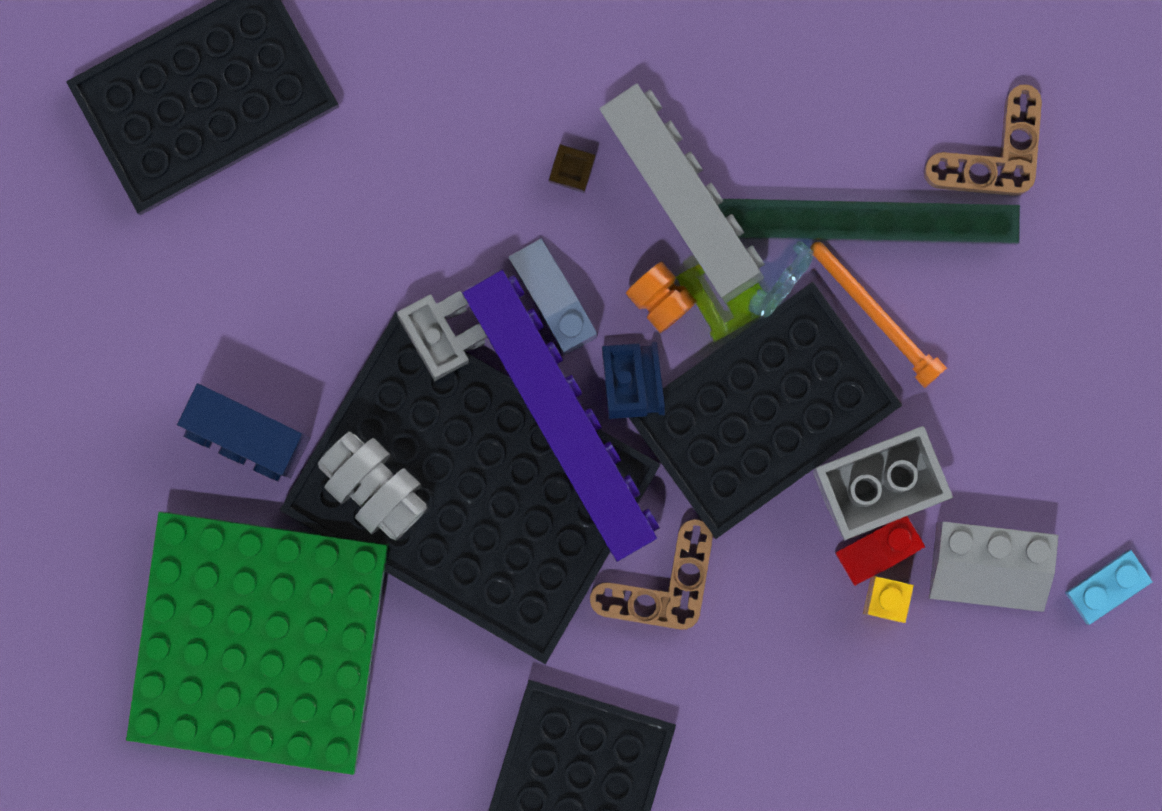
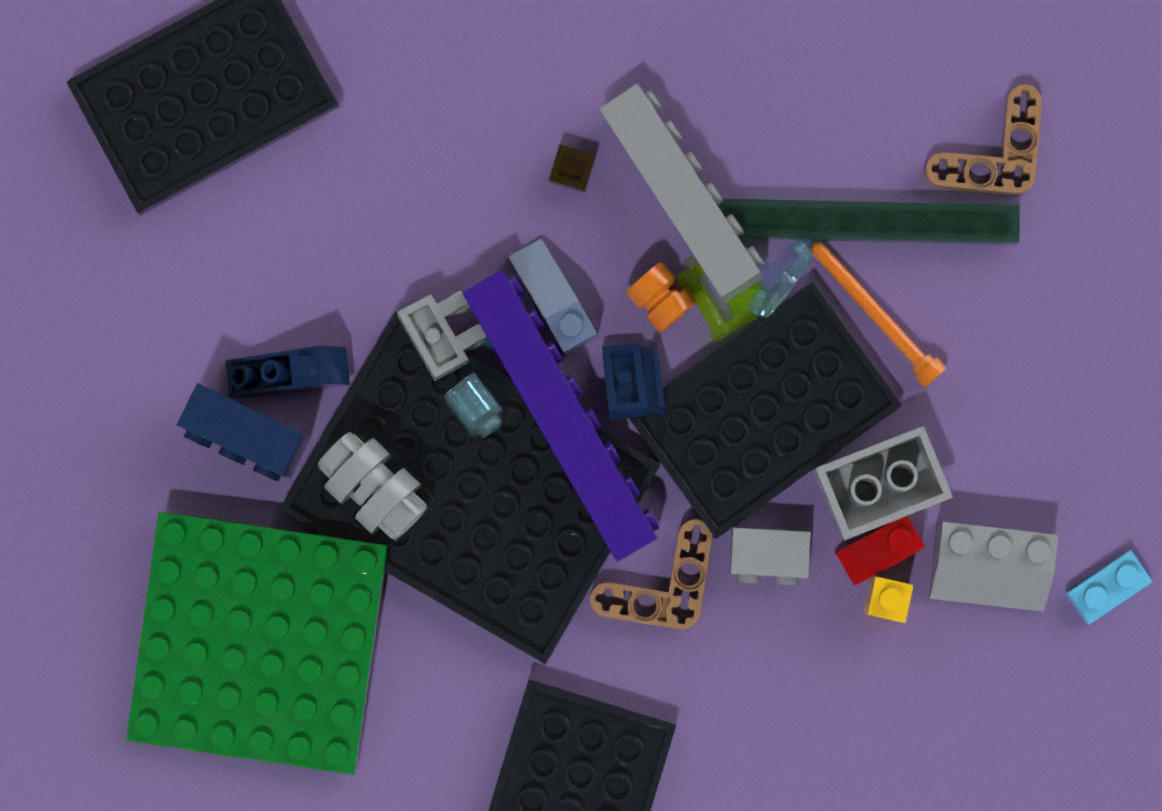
(288, 371): none -> dark blue slope
(474, 406): none -> clear light blue brick
(769, 554): none -> light grey brick

